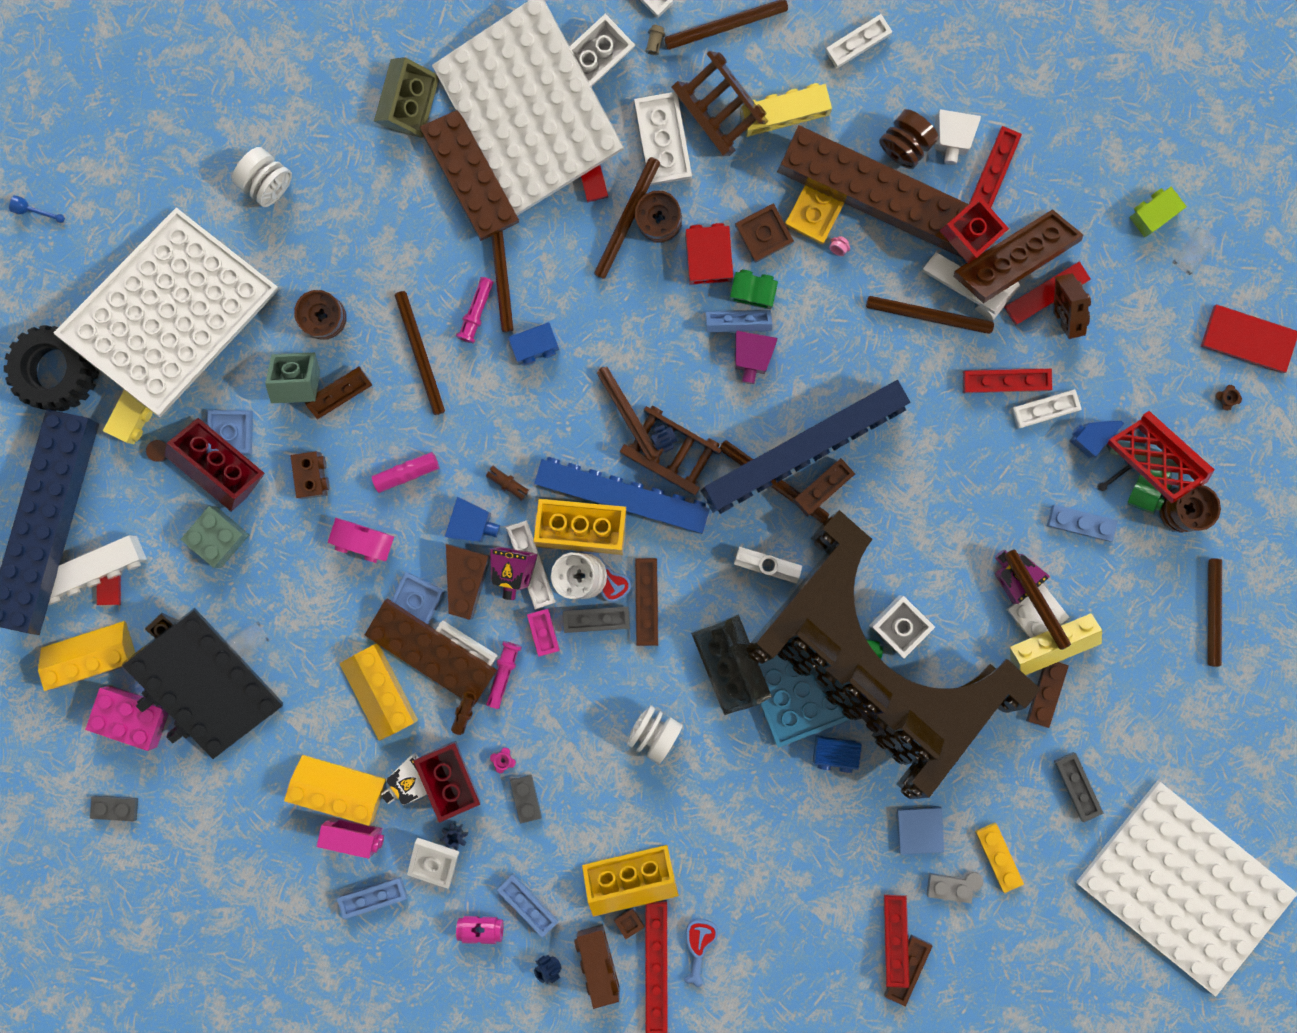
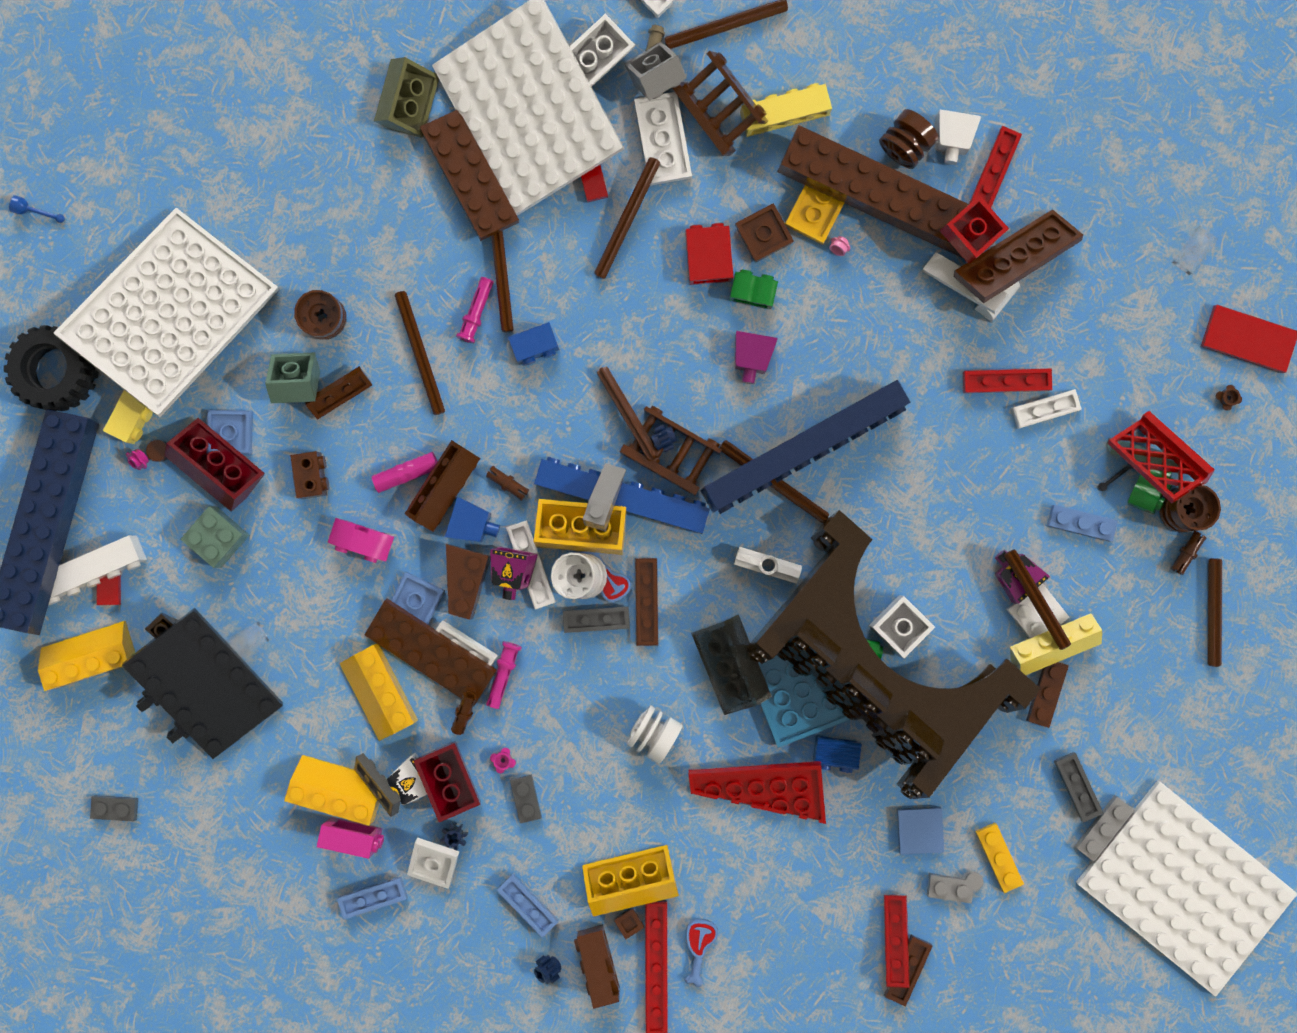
(119, 719): dark pink brick -> none
(137, 459): none -> dark pink plate
(261, 176): white wheel -> none
(377, 784): none -> dark grey plate
(442, 486): none -> reddish brown brick
(492, 927): dark pink piece -> none
(543, 632): dark pink plate -> none
(604, 497): none -> light grey slope
(650, 207): reddish brown wheel -> none
(655, 71): none -> light grey brick
(739, 321): medium blue plate -> none
(771, 787): none -> red wing
(824, 487): reddish brown plate -> none
(858, 41): white plate -> none
(930, 314): reddish brown axle -> none
(1042, 295): red tile -> none
(1071, 305): reddish brown piece -> none
(1094, 436): blue slope -> none
(1104, 828): none -> light grey plate
(1158, 211): lime brick -> none
(1188, 553): none -> reddish brown pin

